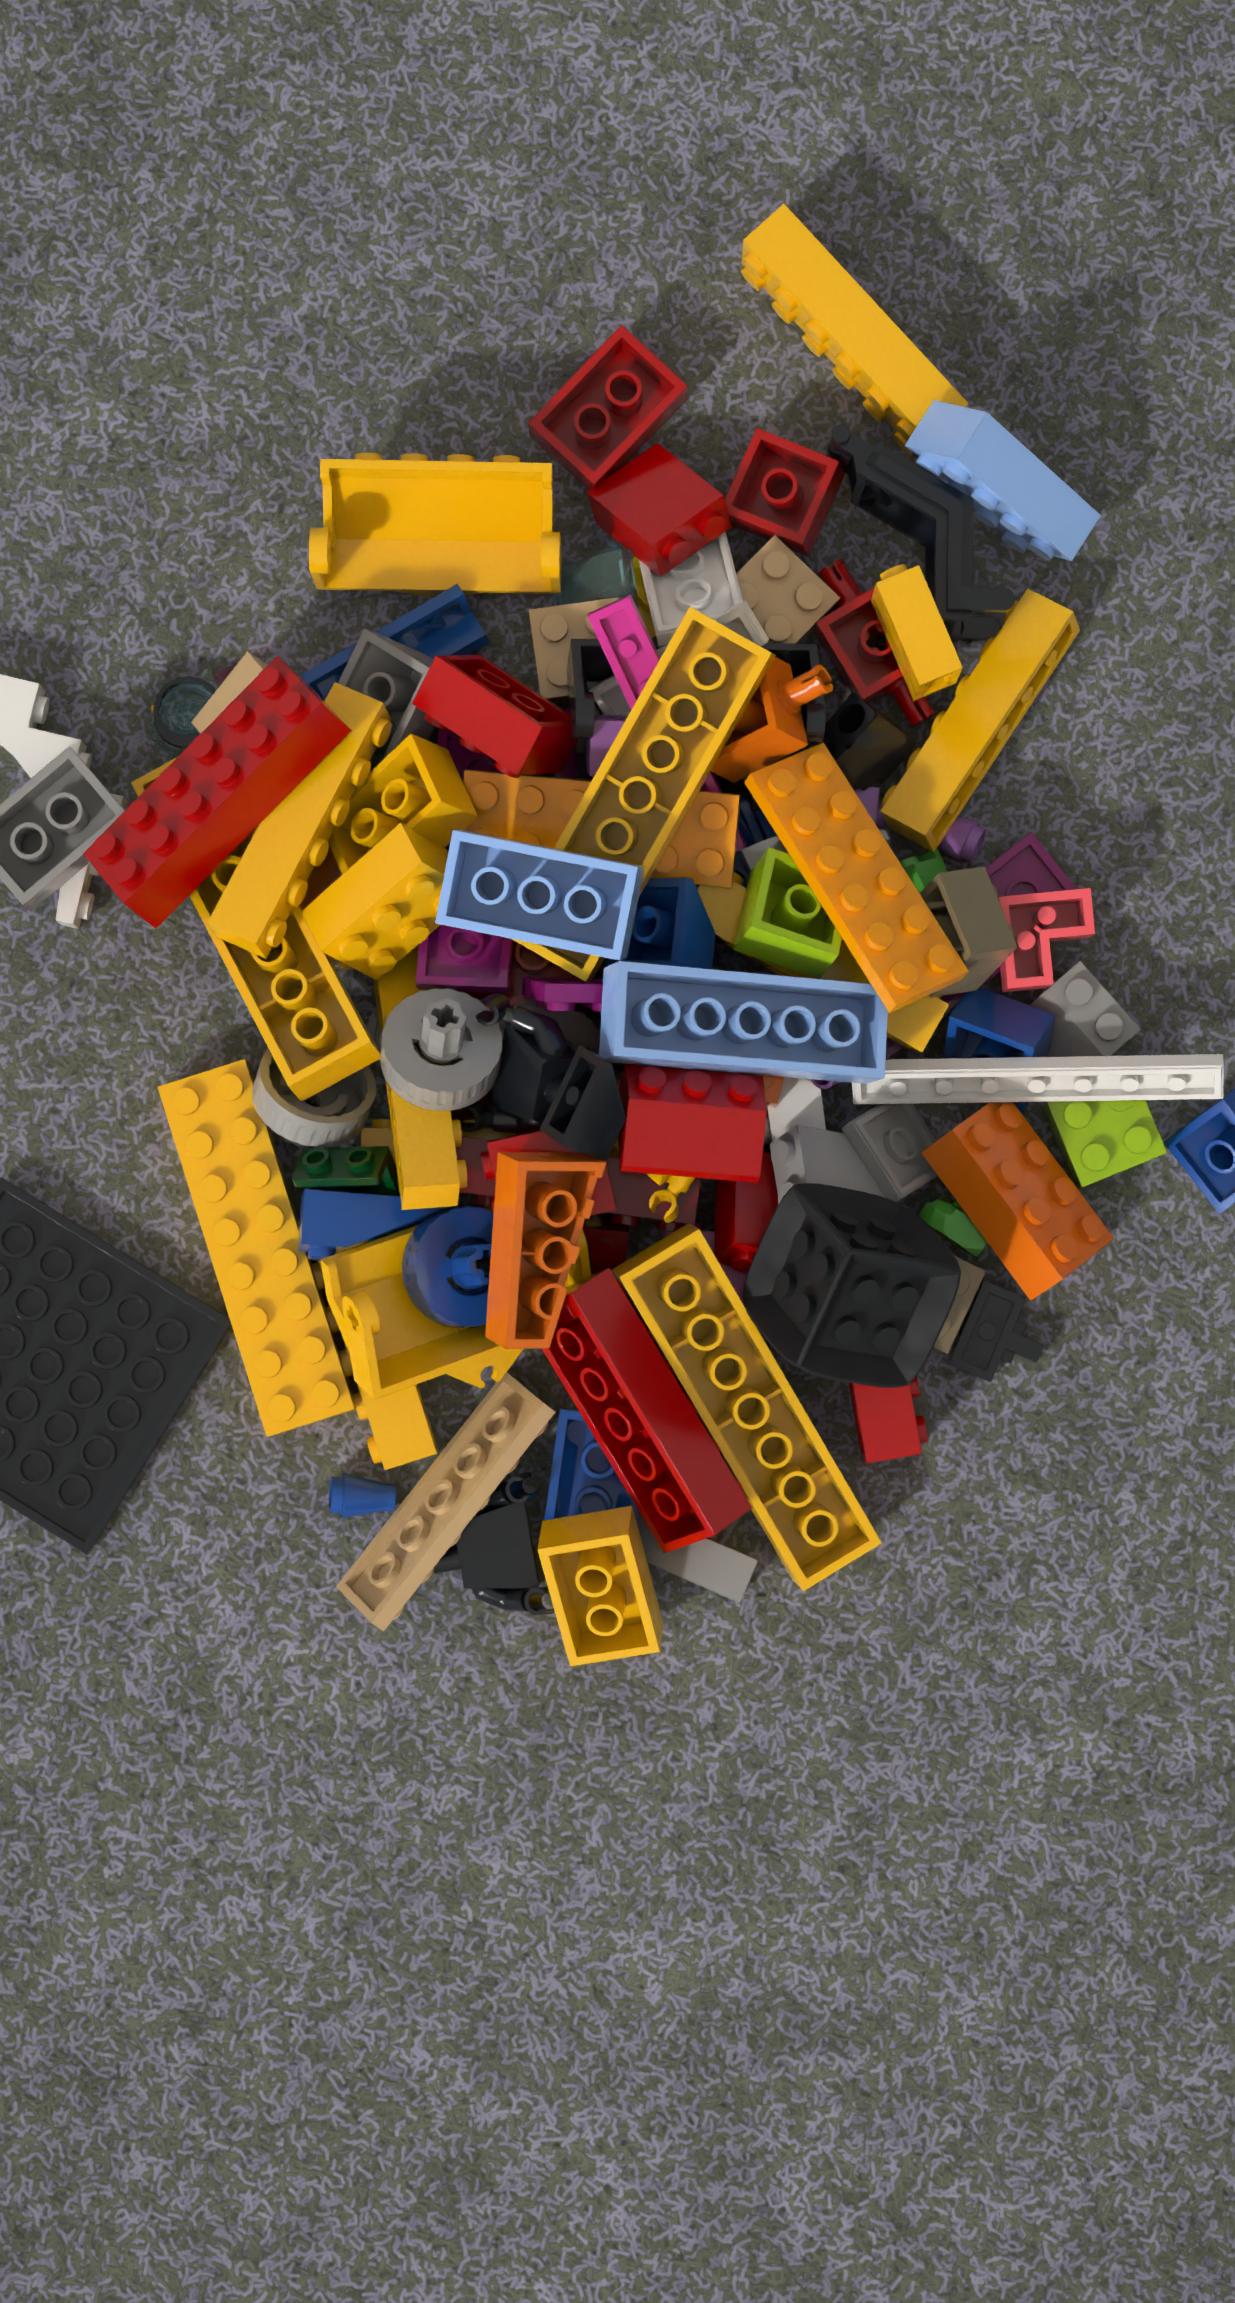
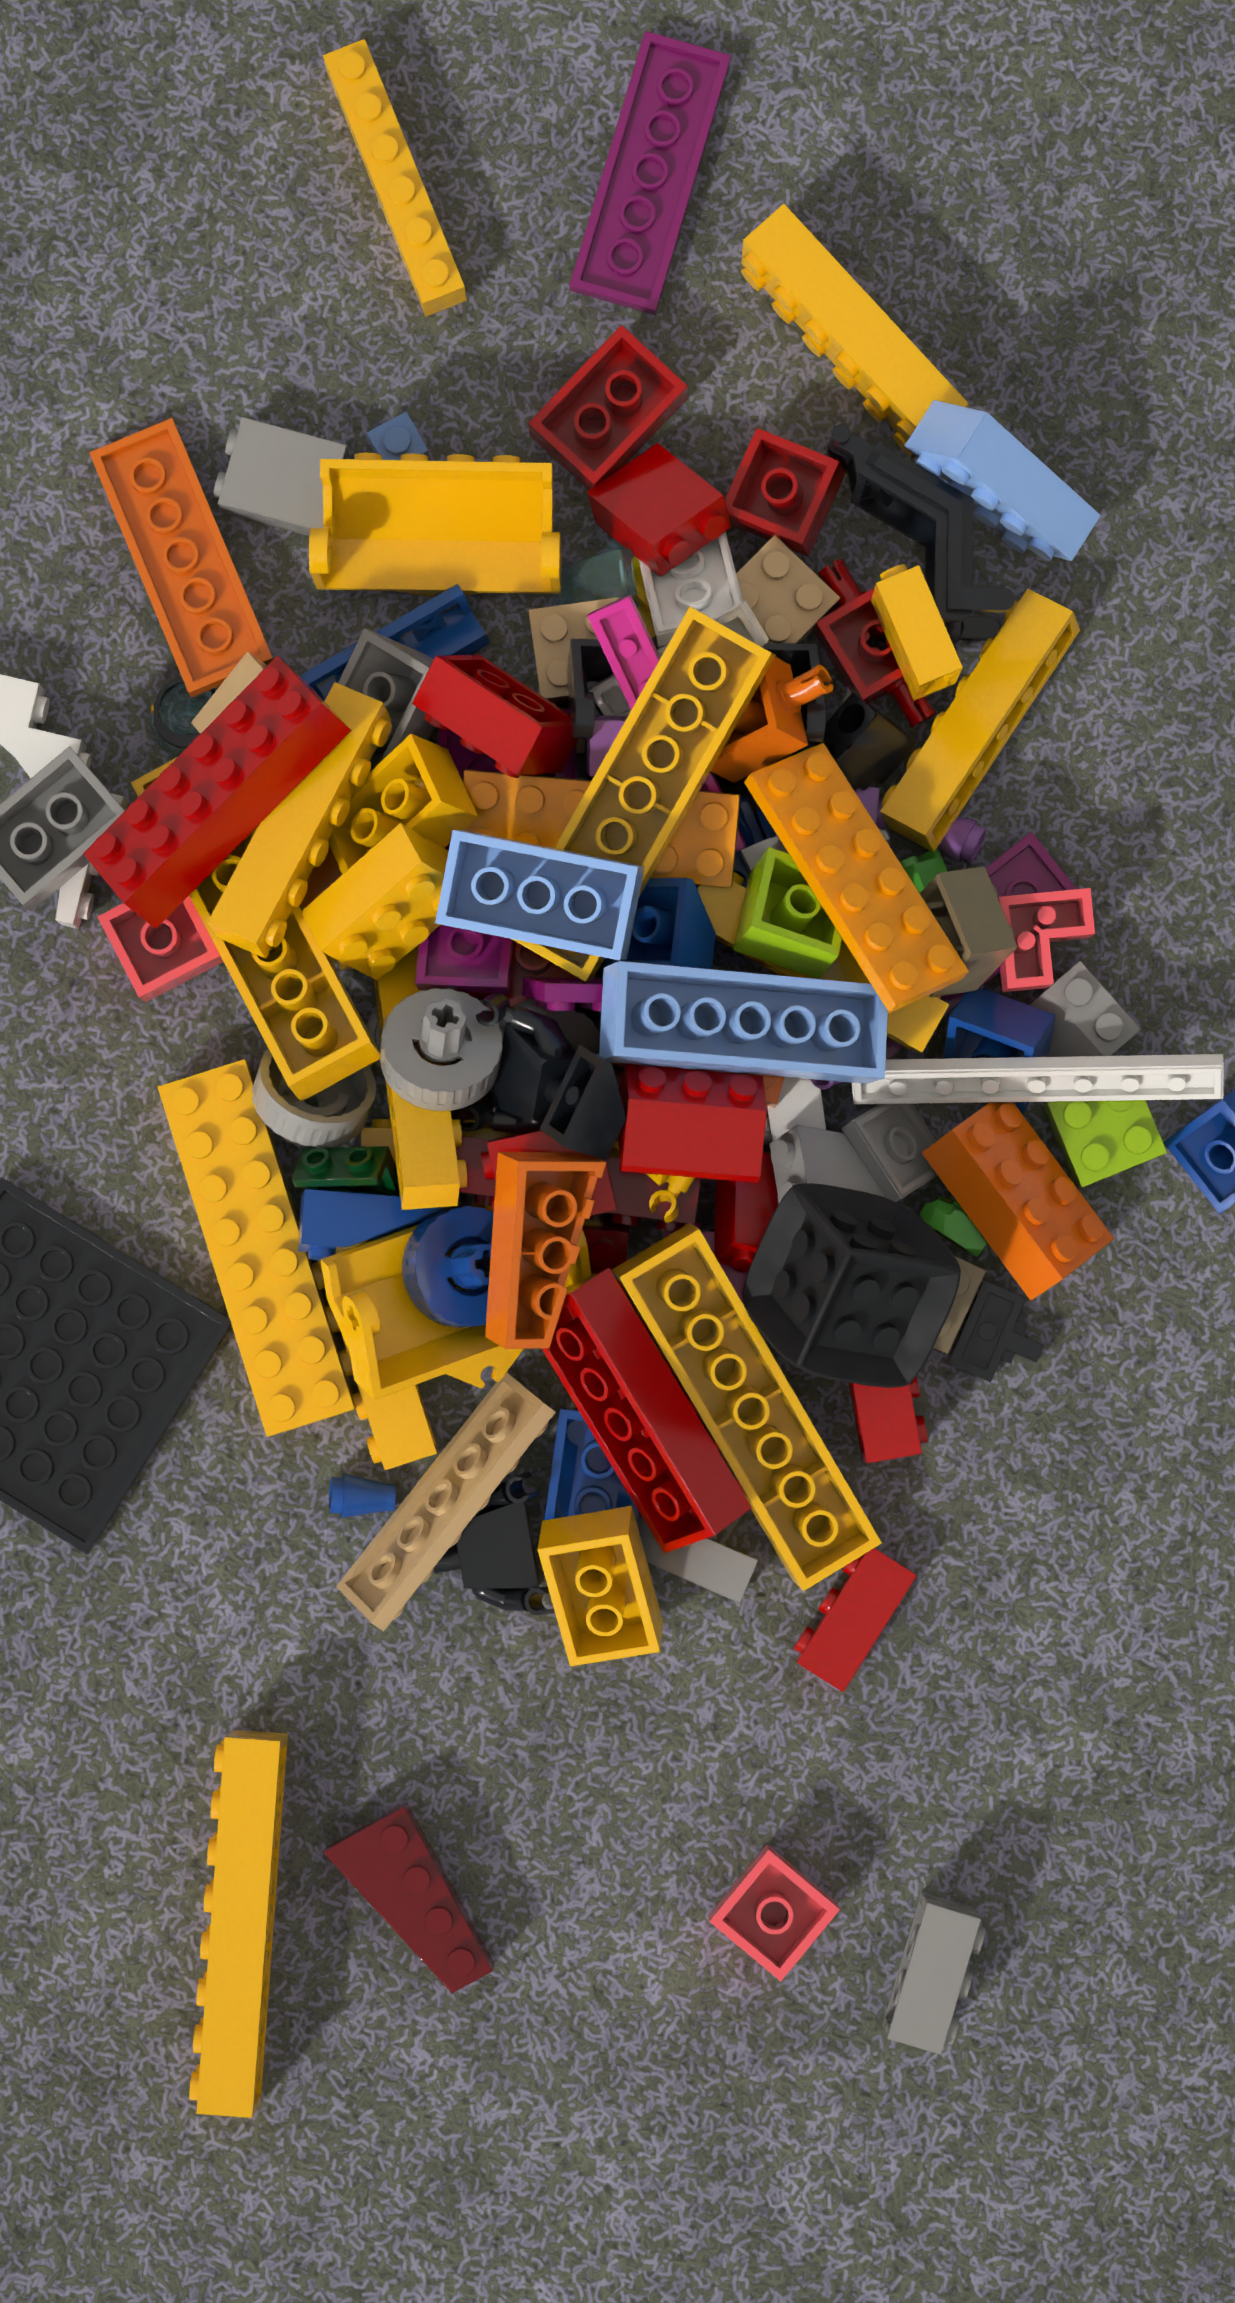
(160, 956): none -> coral brick
(180, 555): none -> orange plate
(241, 1923): none -> yellow brick
(275, 476): none -> light grey brick
(395, 177): none -> yellow brick
(397, 438): none -> medium blue brick
(411, 1892): none -> dark red wedge
(650, 173): none -> magenta plate
(773, 1912): none -> coral brick
(853, 1618): none -> red brick
(933, 1974): none -> light grey brick

